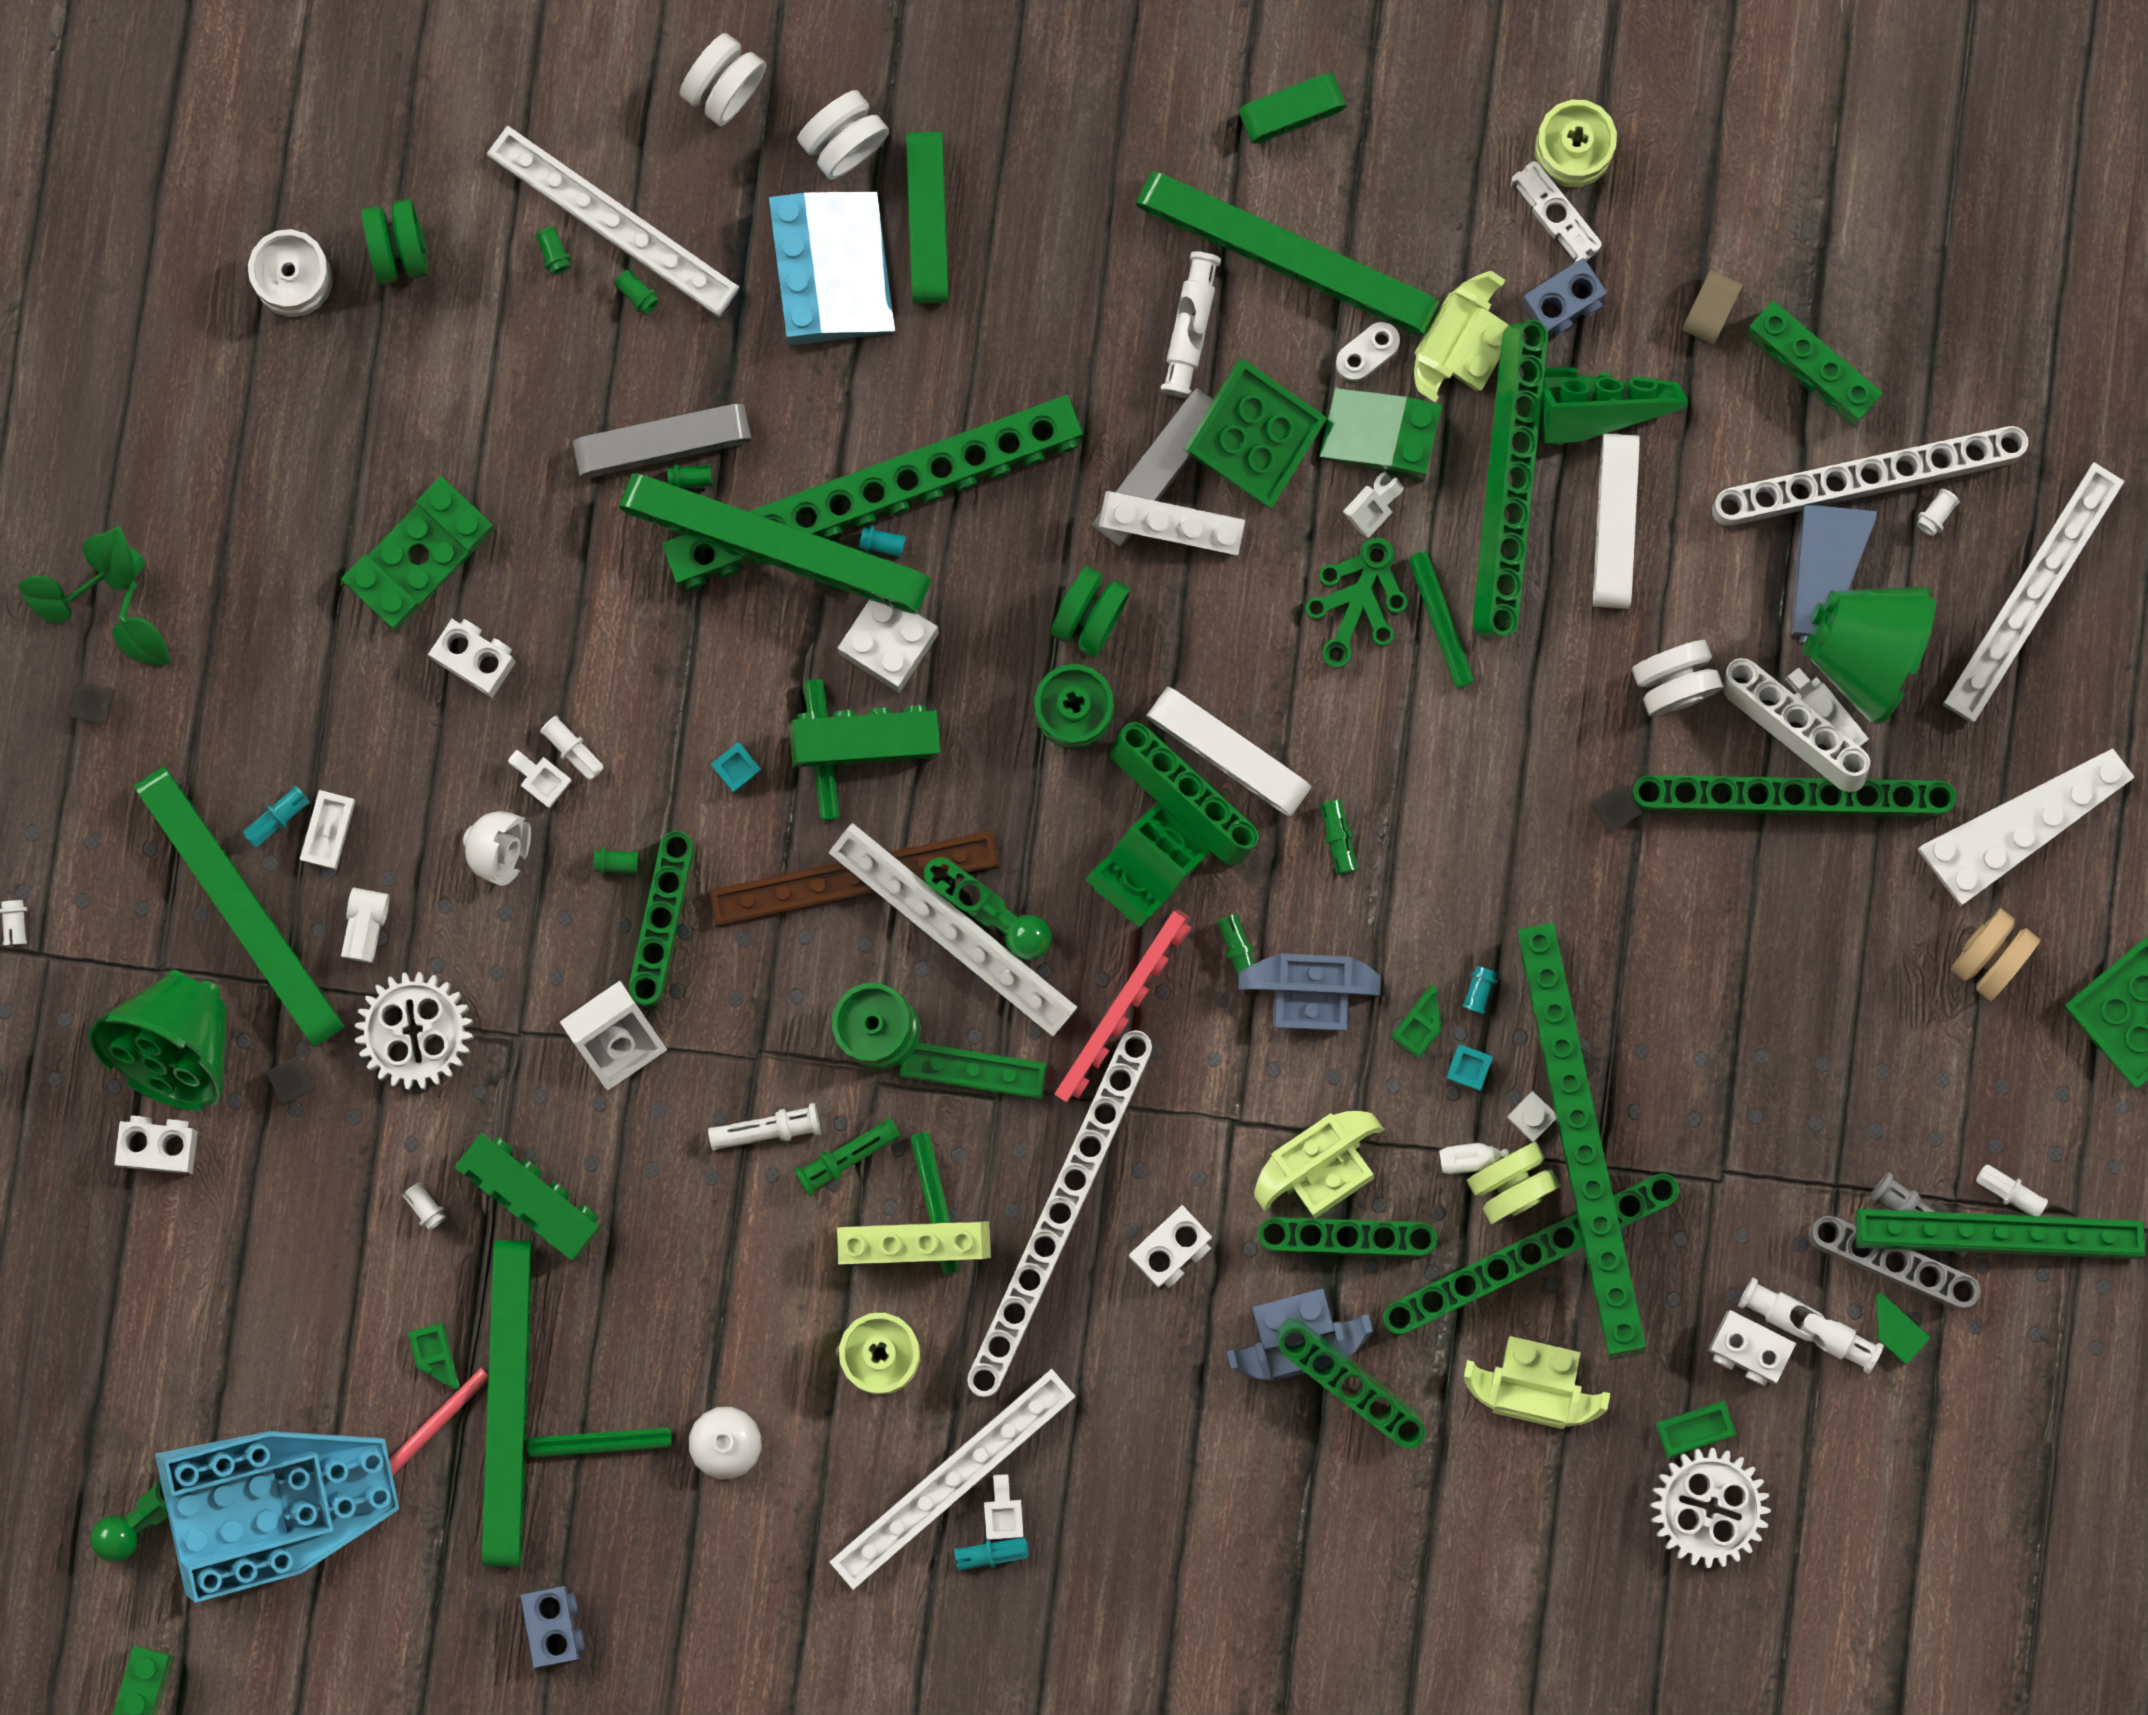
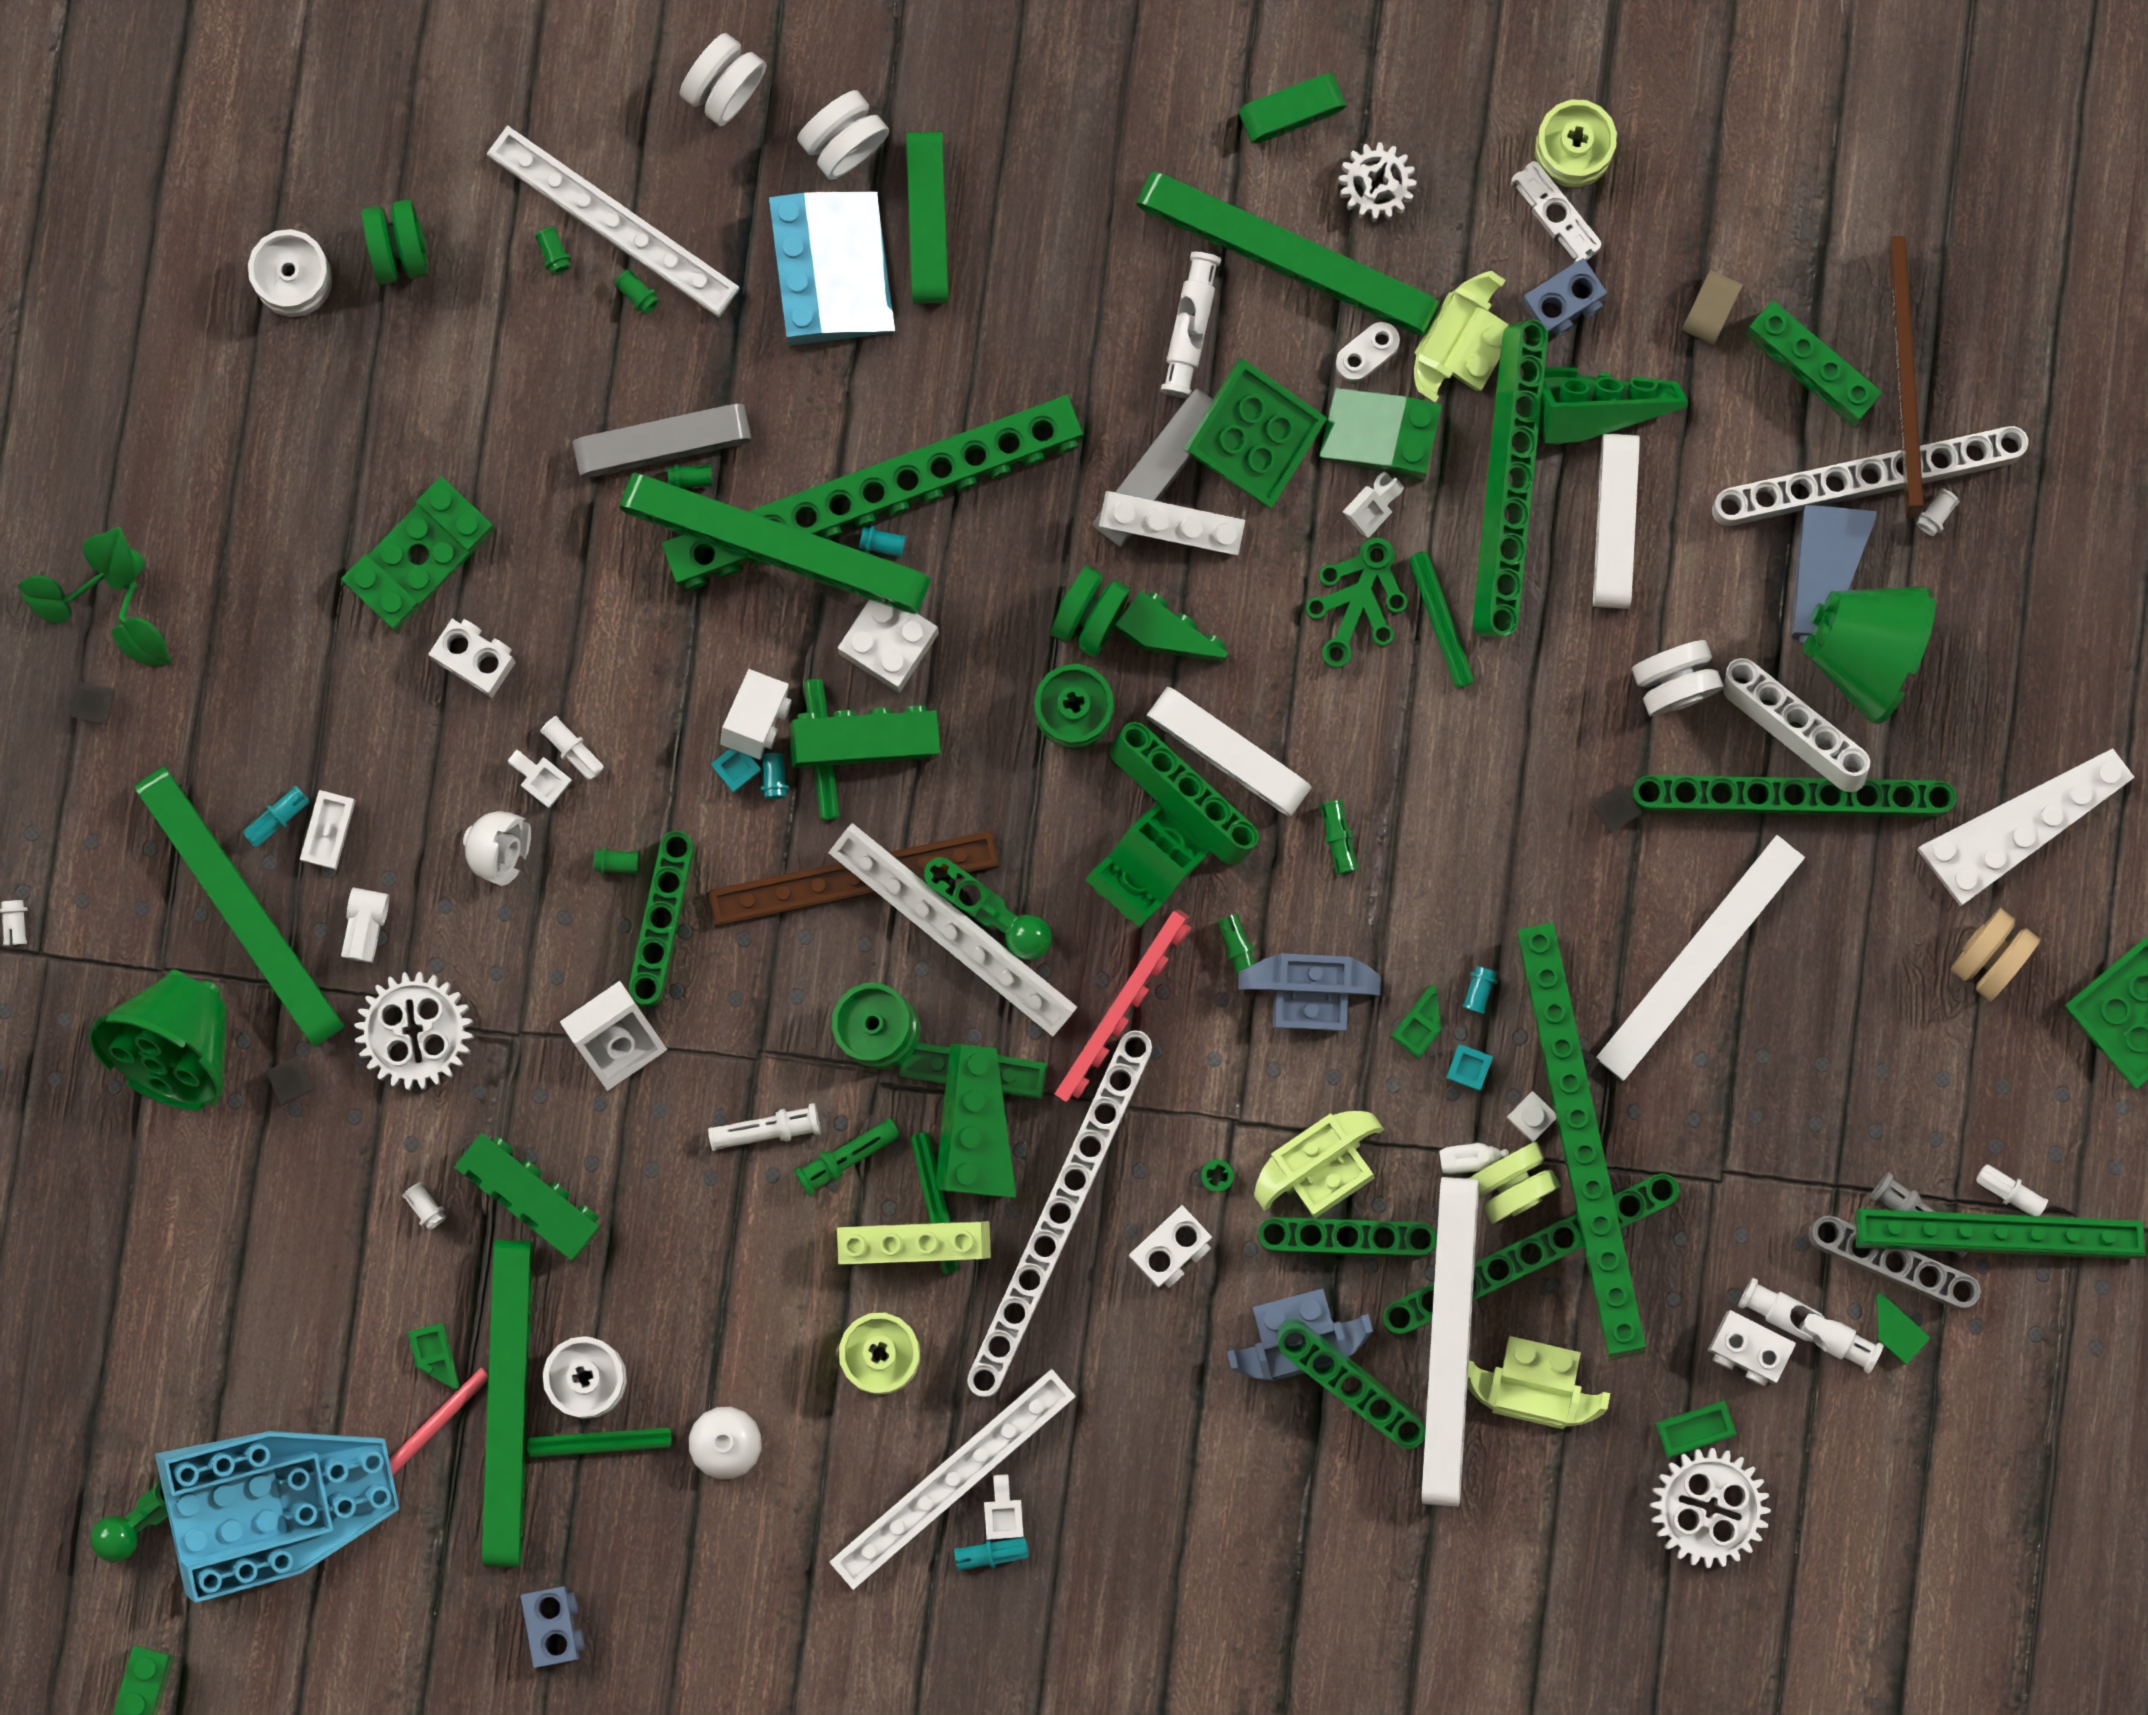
(155, 1155): white brick -> none
(563, 1373): none -> white wheel
(755, 713): none -> white brick
(774, 776): none -> teal pin
(974, 1127): none -> green wedge
(1160, 631): none -> green slope
(1212, 1165): none -> green bush
(1365, 174): none -> white gear
(1450, 1341): none -> white beam
(1700, 958): none -> white tile
(1826, 705): white hinge -> none
(1905, 377): none -> reddish brown tile
(2033, 593): white plate -> none

